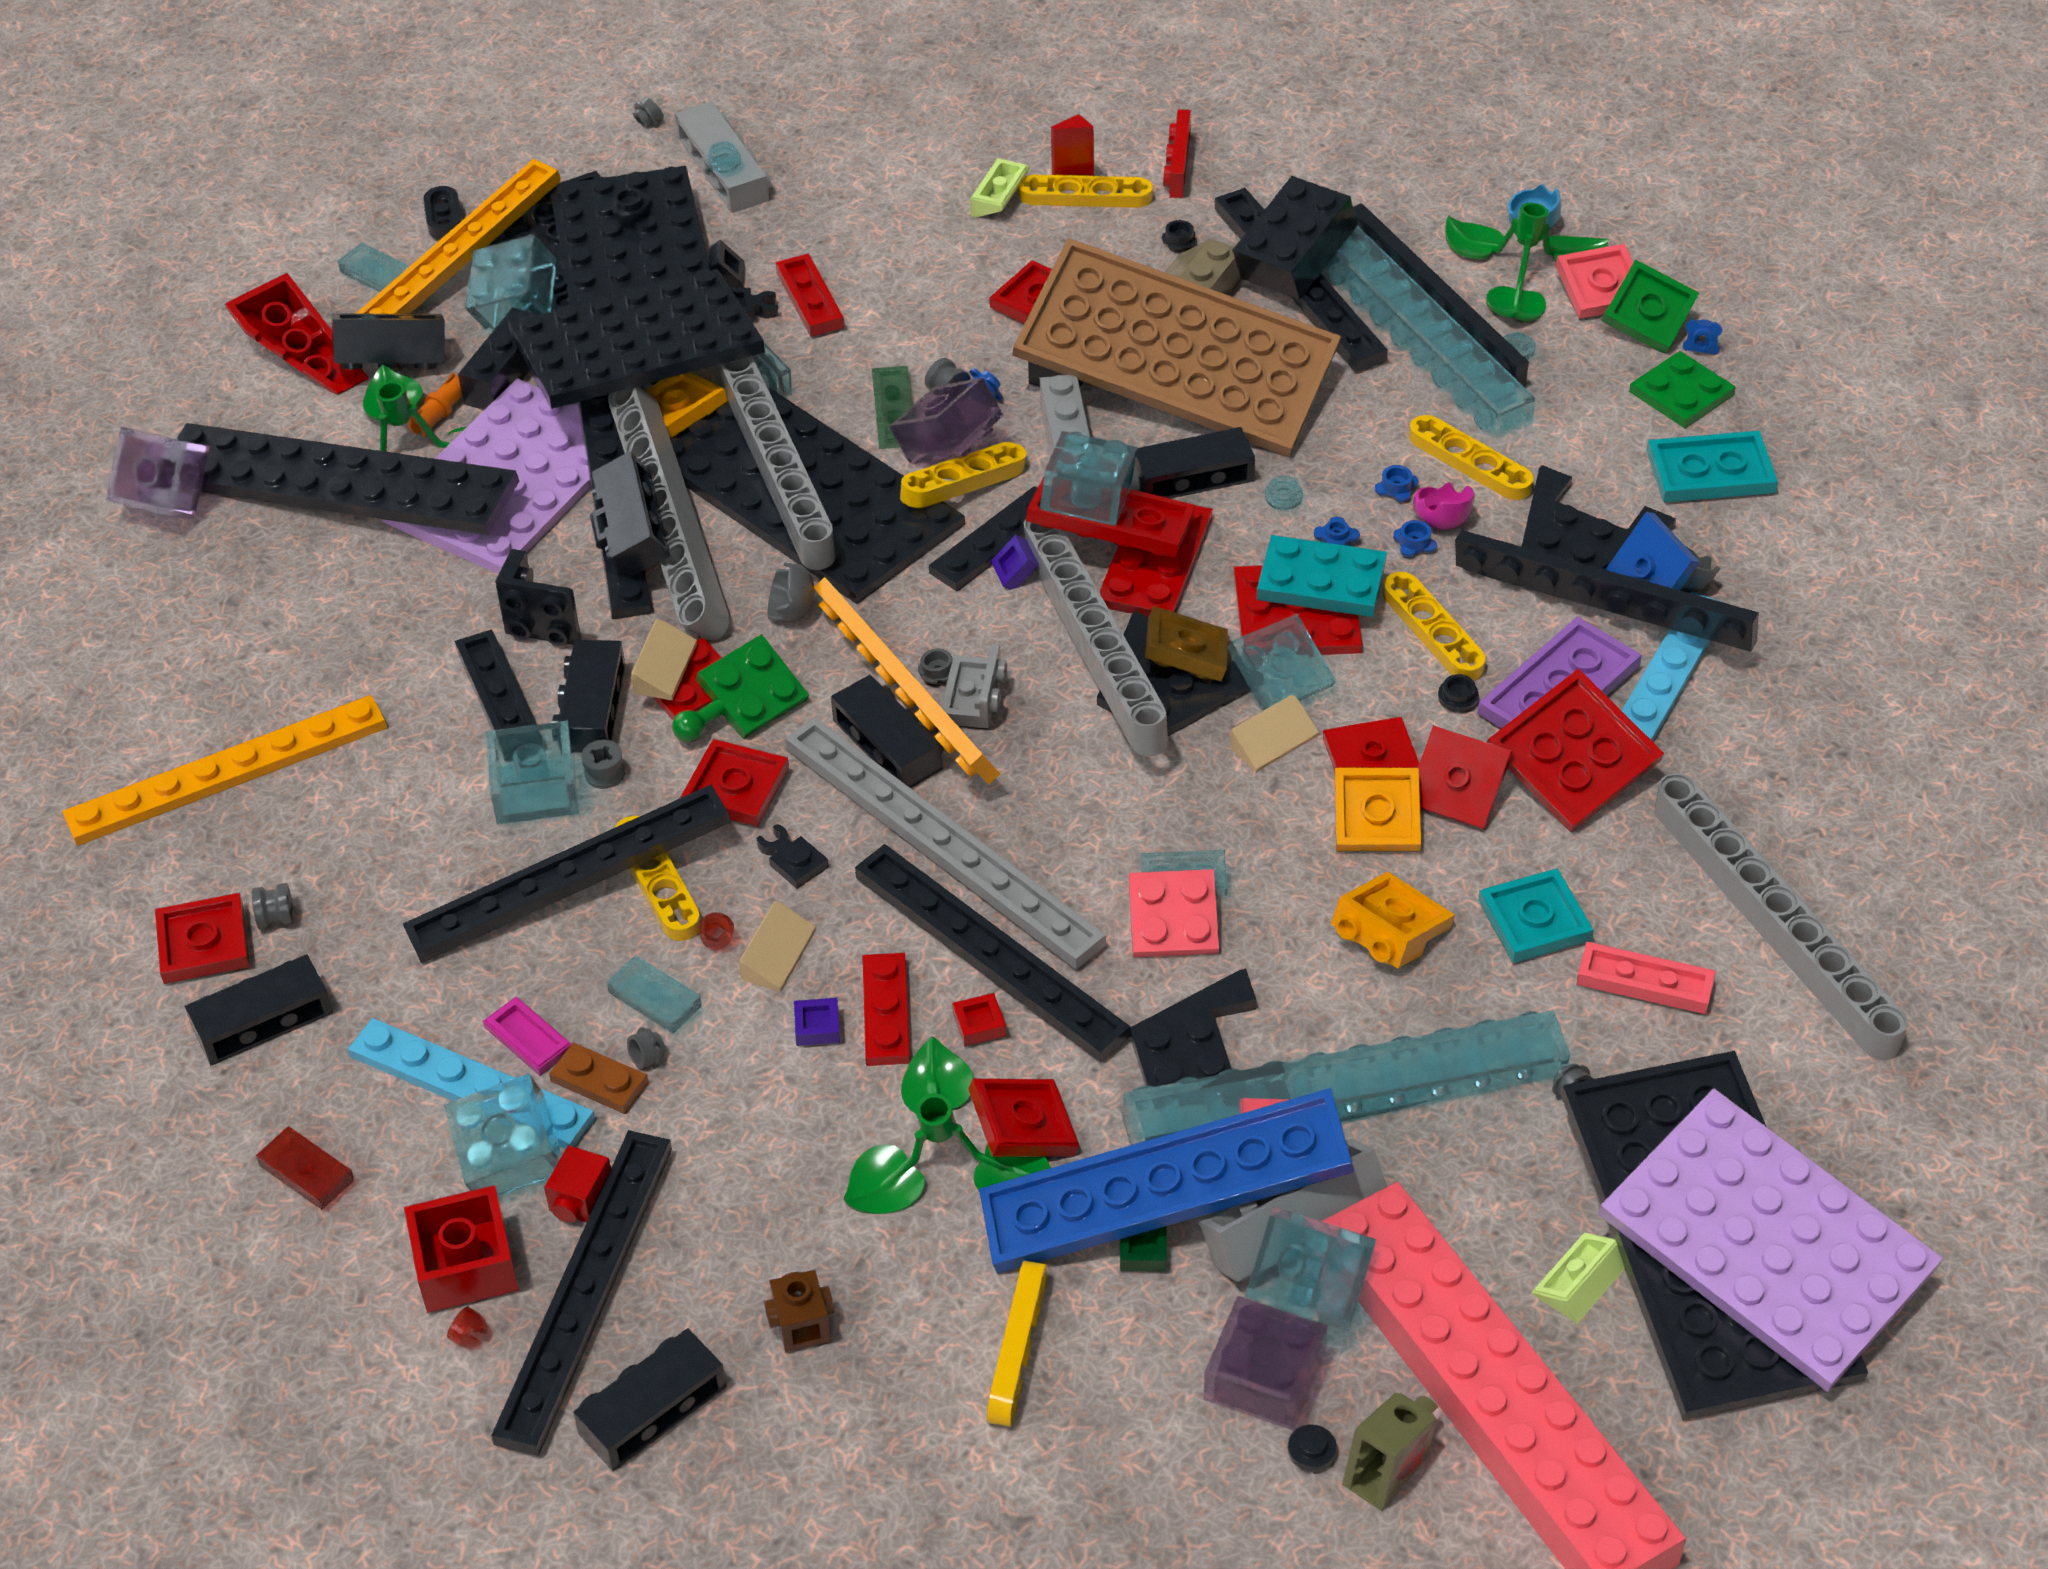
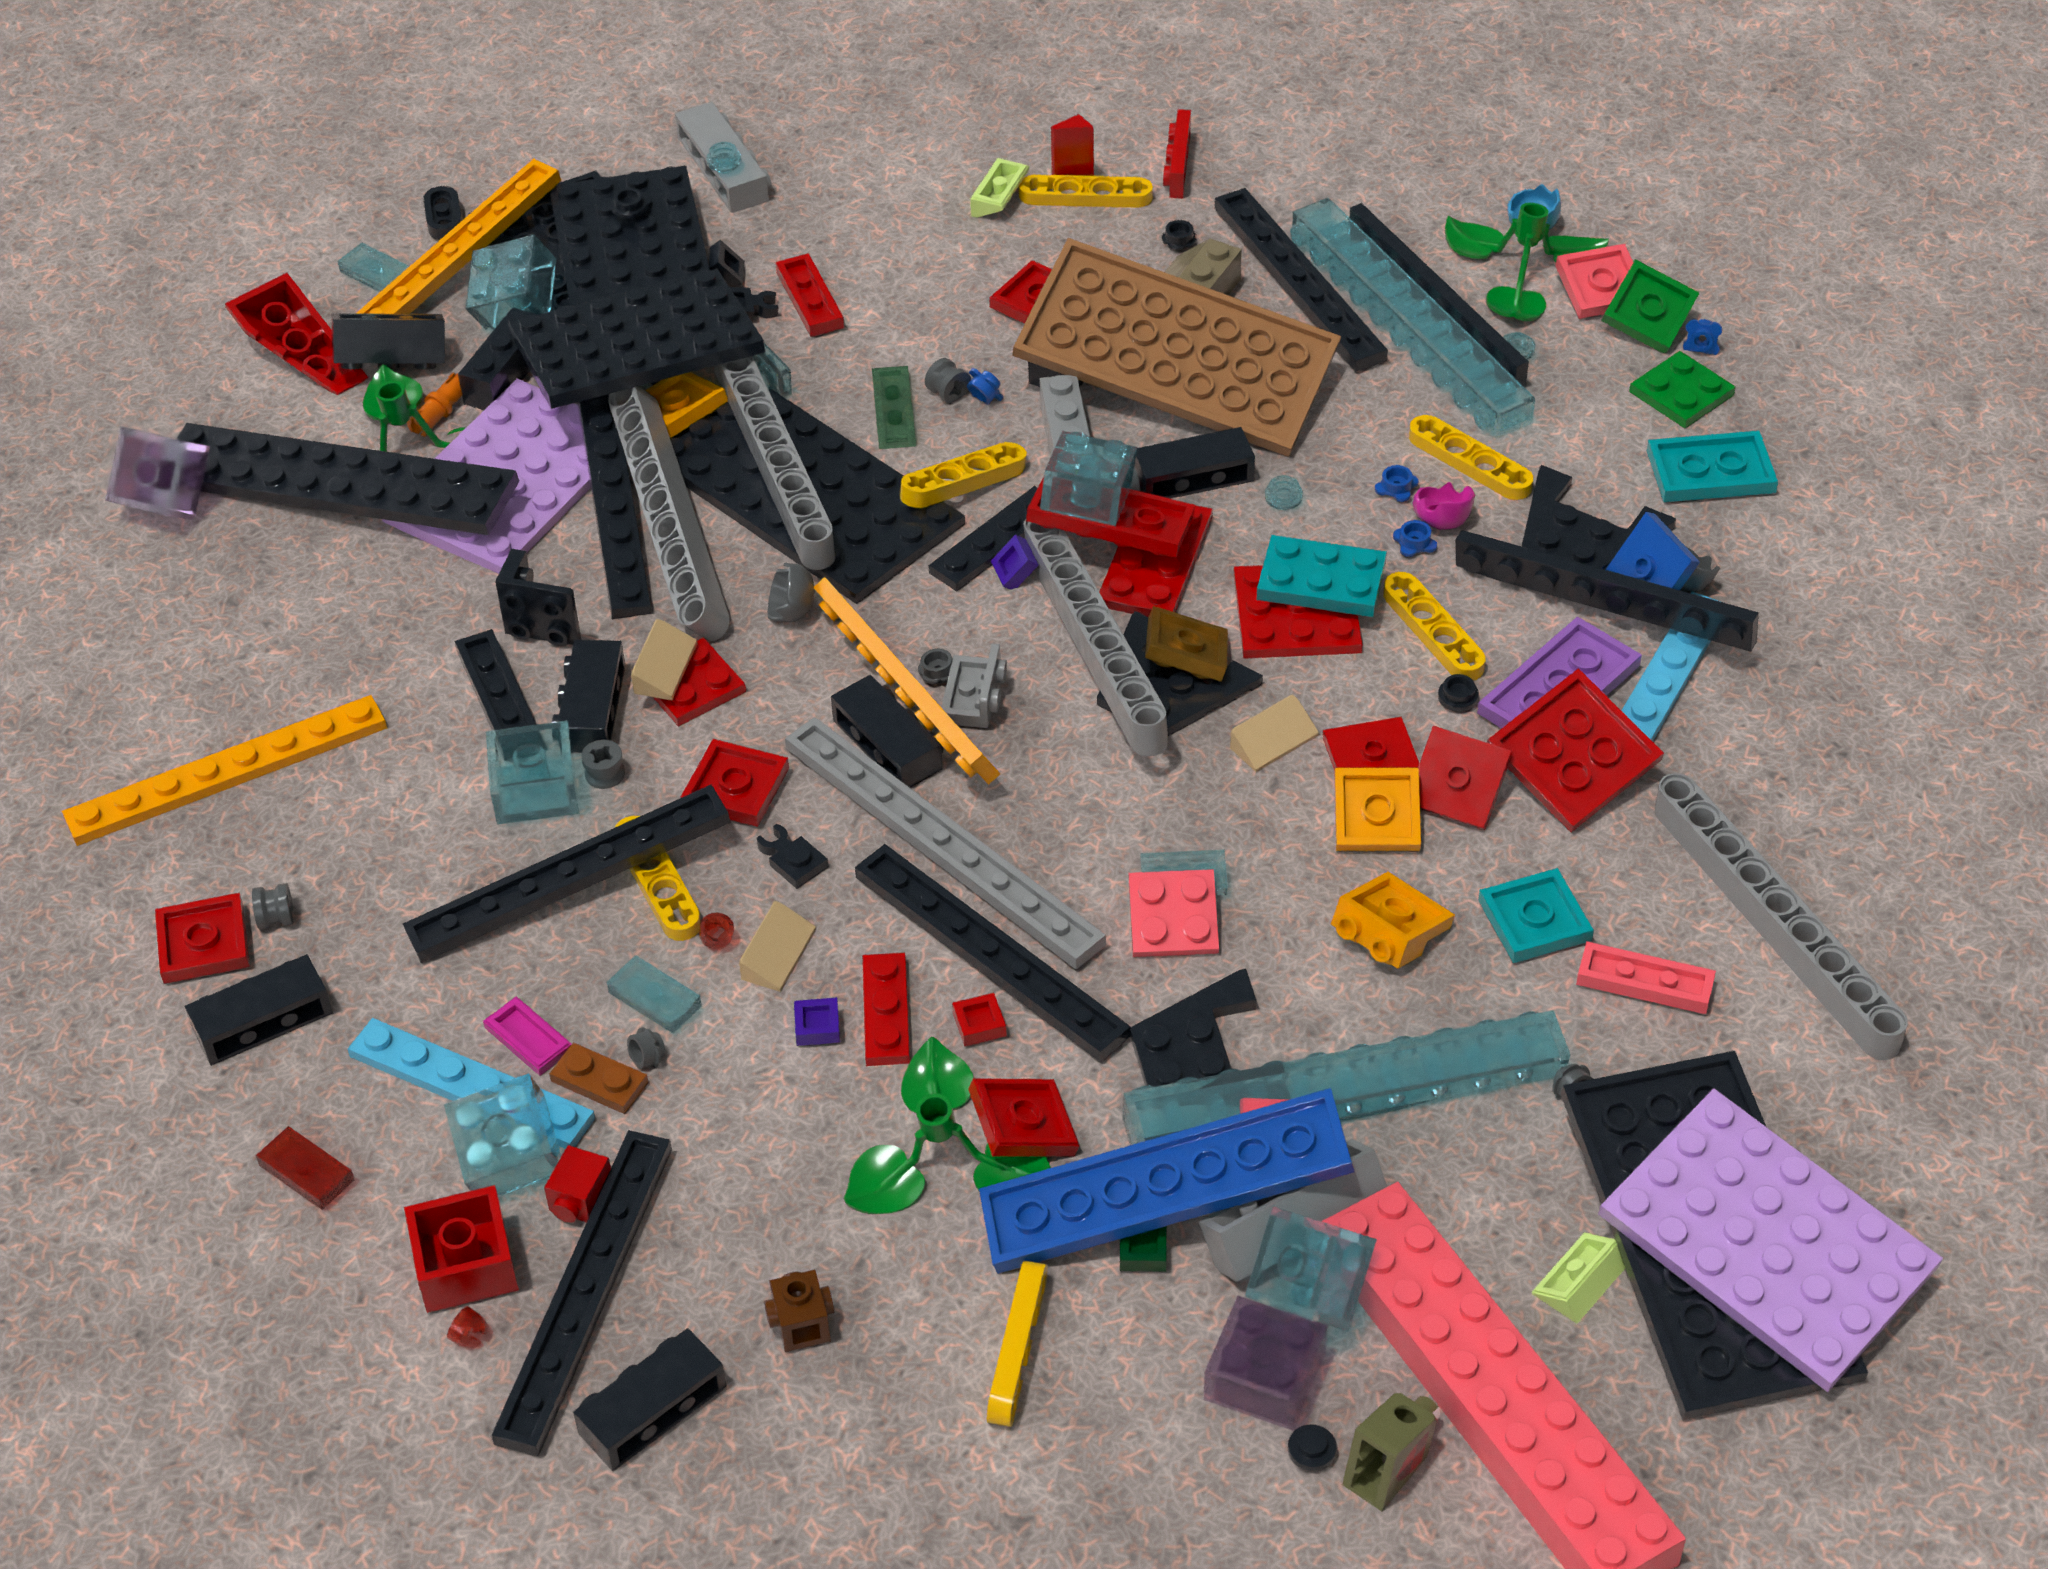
(630, 507): piece -> none
(647, 113): dark grey plate -> none
(747, 688): green plate -> none
(947, 421): clear purple brick -> none
(1281, 662): clear light blue plate -> none
(1295, 237): black brick -> none
(1337, 532): blue plate -> none

